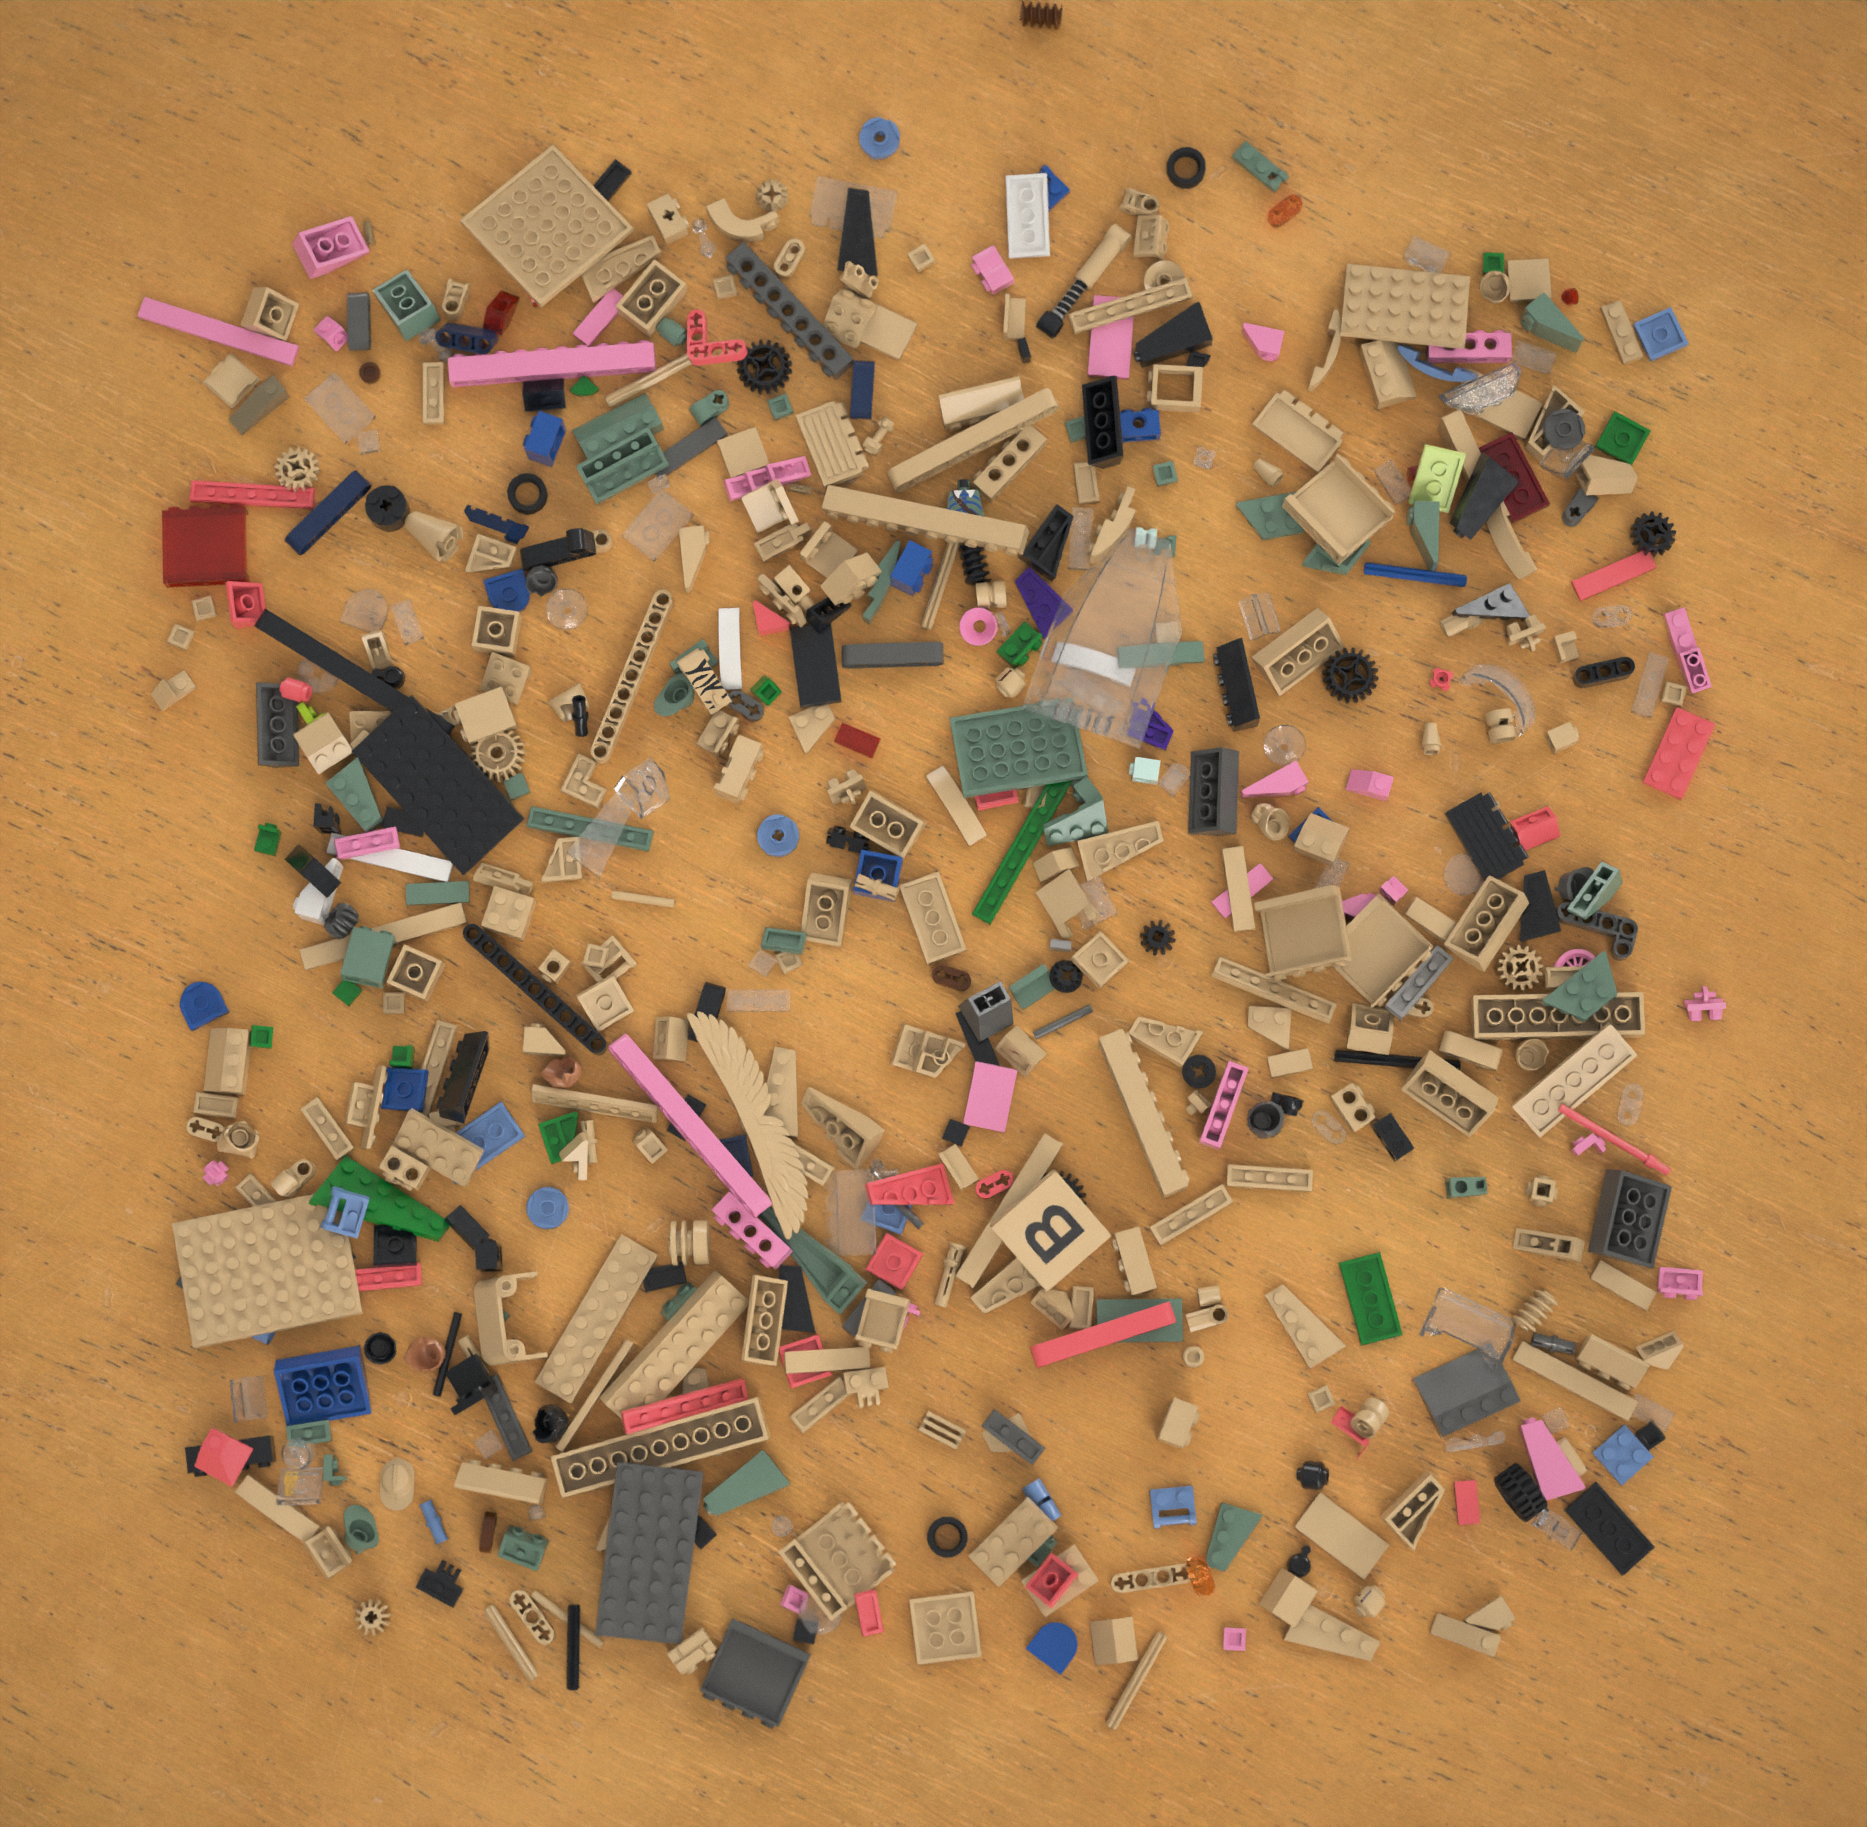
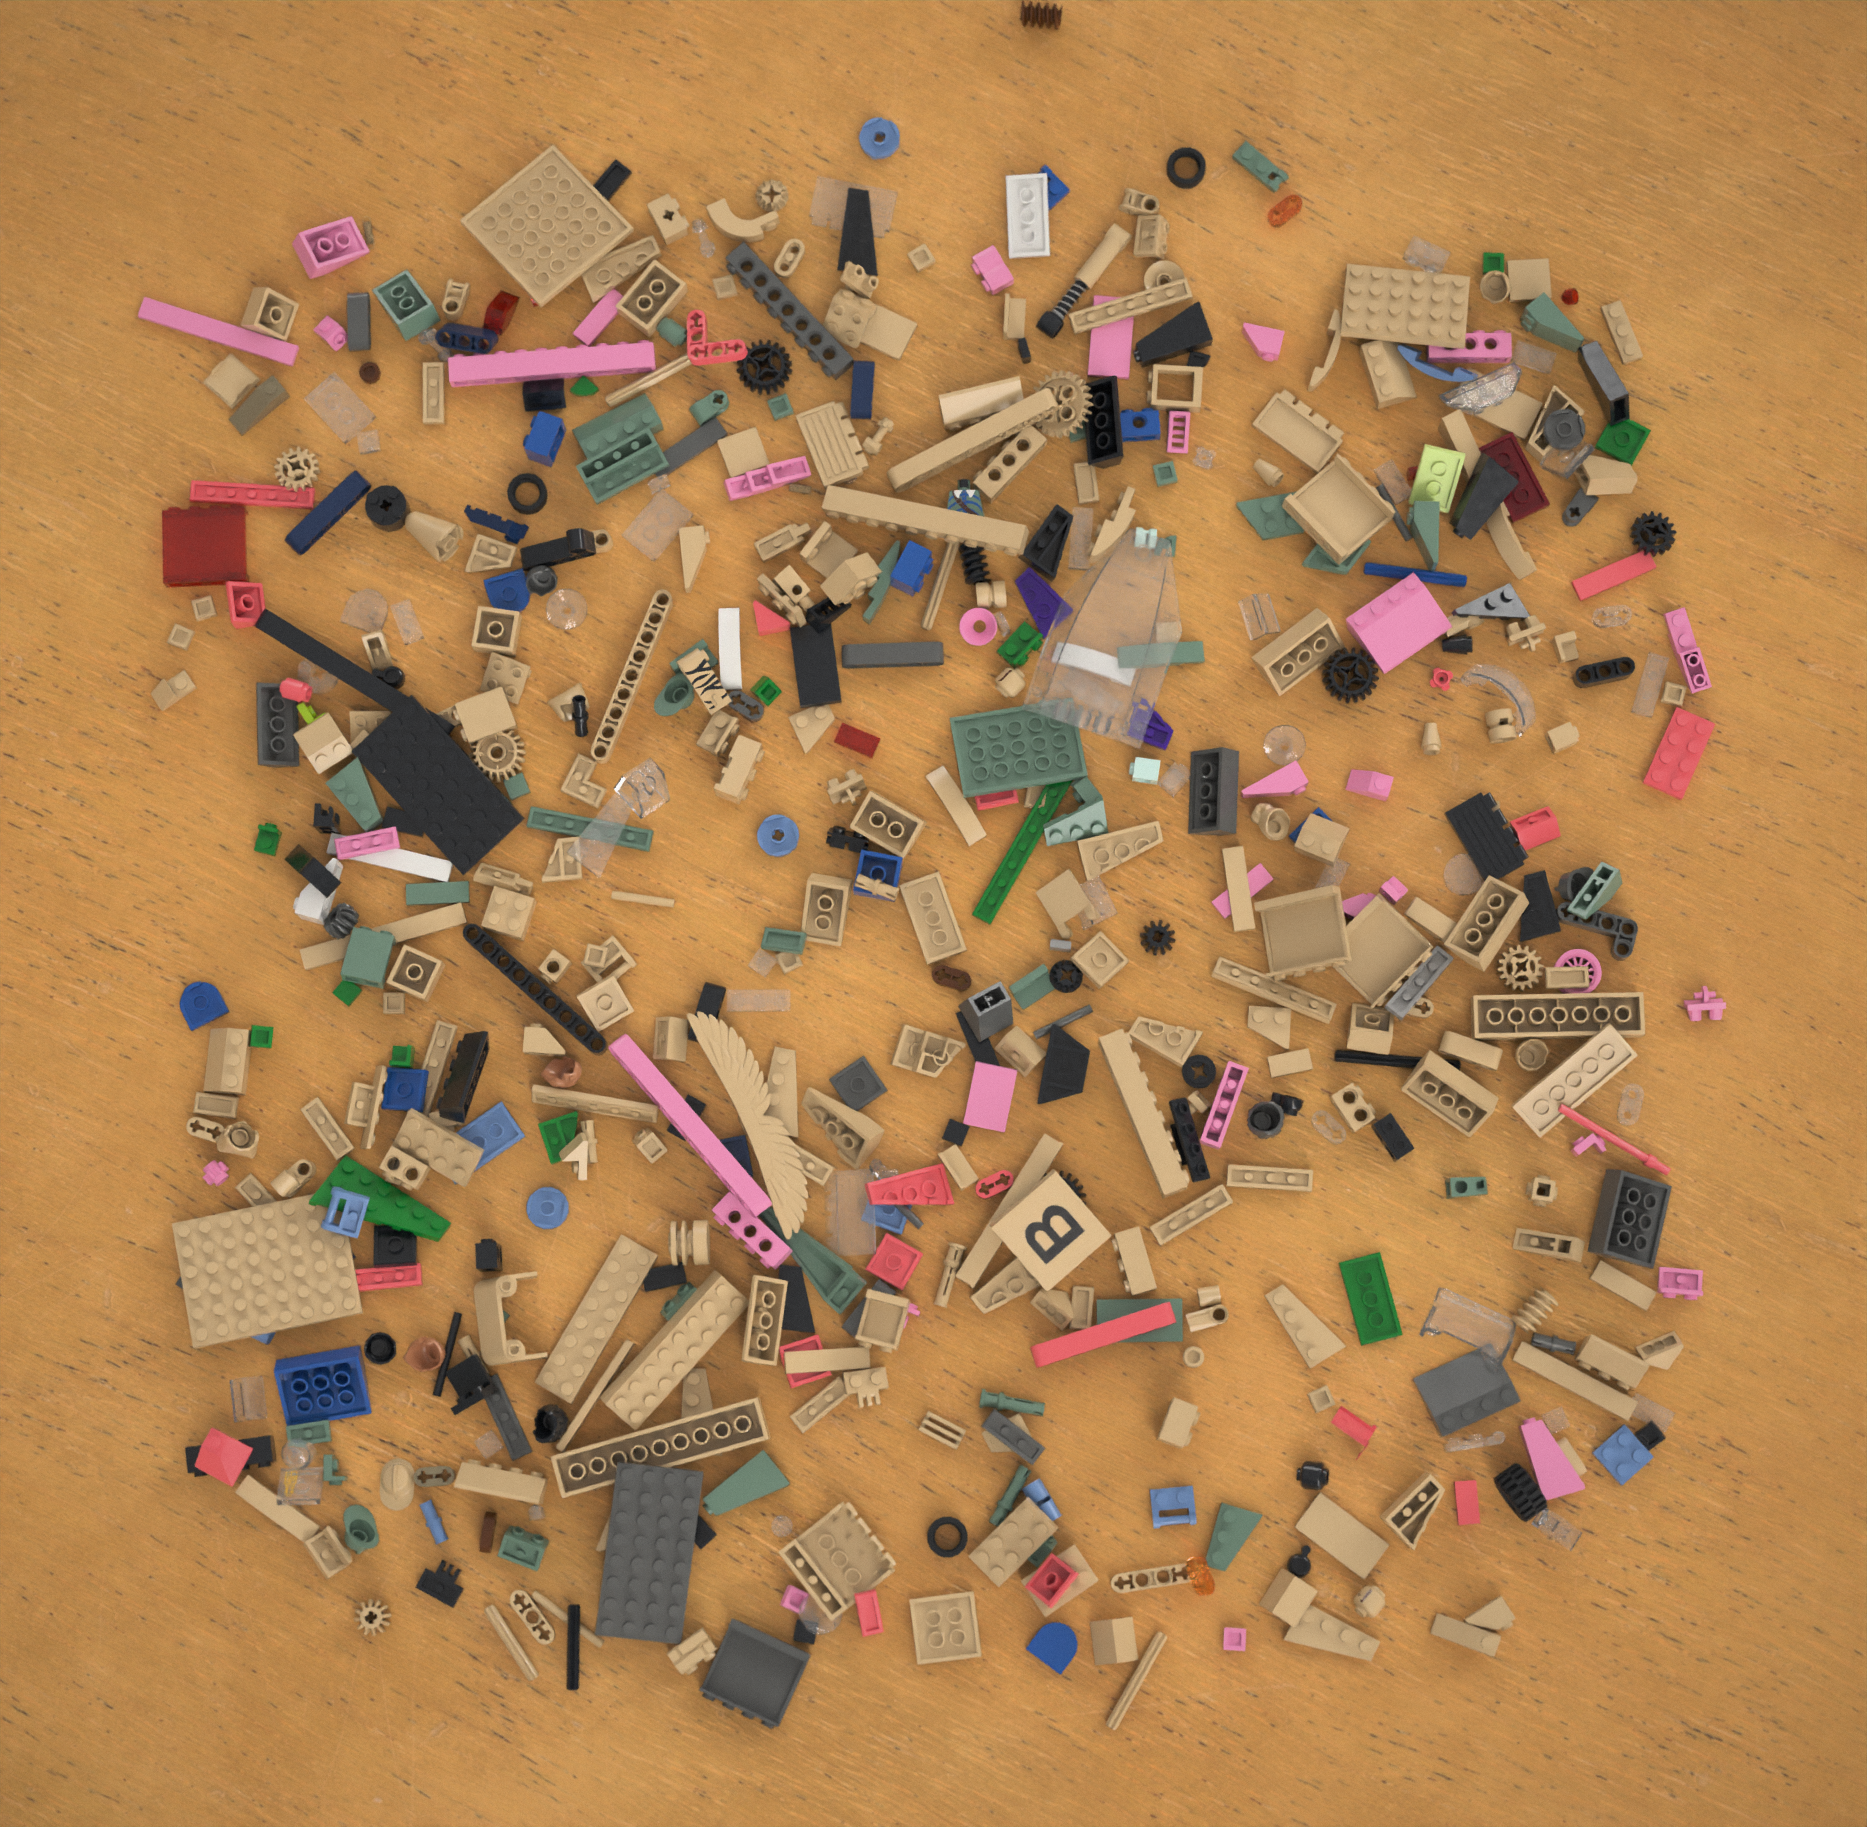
(435, 1481): none -> dark tan beam
(466, 1227): black tile -> none
(684, 1406): coral plate -> none
(769, 506): tan bracket -> none
(858, 1084): none -> dark grey tile
(1002, 1402): none -> sand green pin
(1010, 1495): none -> sand green pin
(1055, 863): tan slope -> none
(1063, 1068): none -> black wing
(1077, 403): none -> tan gear
(1178, 414): none -> bright pink slope
(1187, 1140): none -> black bracket
(1237, 685): black slope -> none
(1370, 1418): tan wheel -> none
(1397, 518): none -> dark grey bar
(1398, 623): none -> bright pink slope
(1459, 644): none -> black cone
(1586, 990): sand green wing -> none
(1604, 383): none -> slope
(1609, 1528): black tile -> none
(1660, 334): medium blue plate -> none

